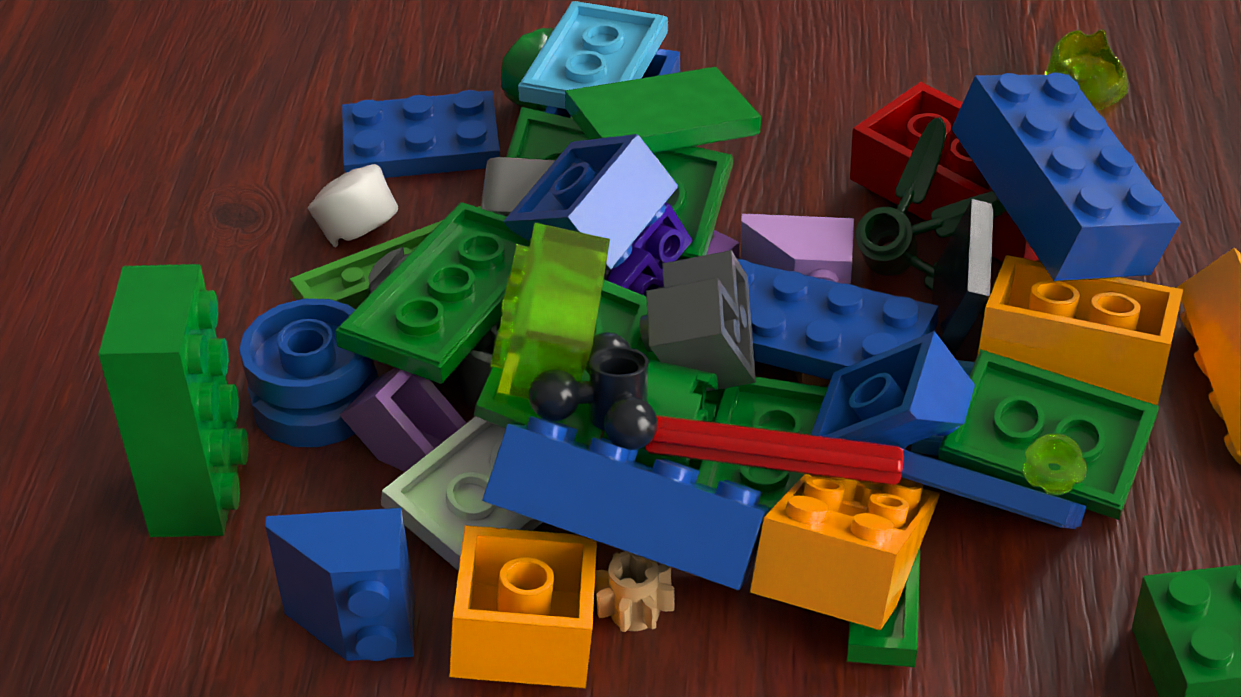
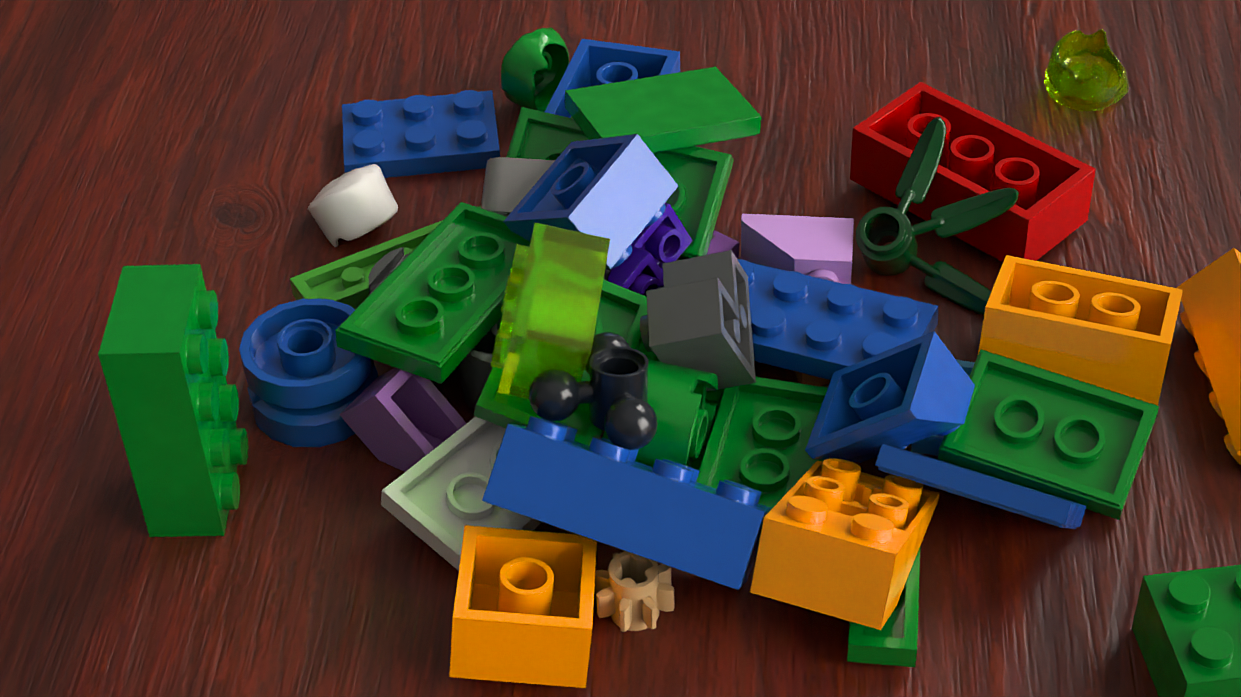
(347, 580): blue slope -> none
(592, 49): medium azure tile -> none
(777, 450): red axle -> none
(964, 275): black tile -> none
(1059, 450): clear neon green plate -> none
(1064, 177): blue brick -> none

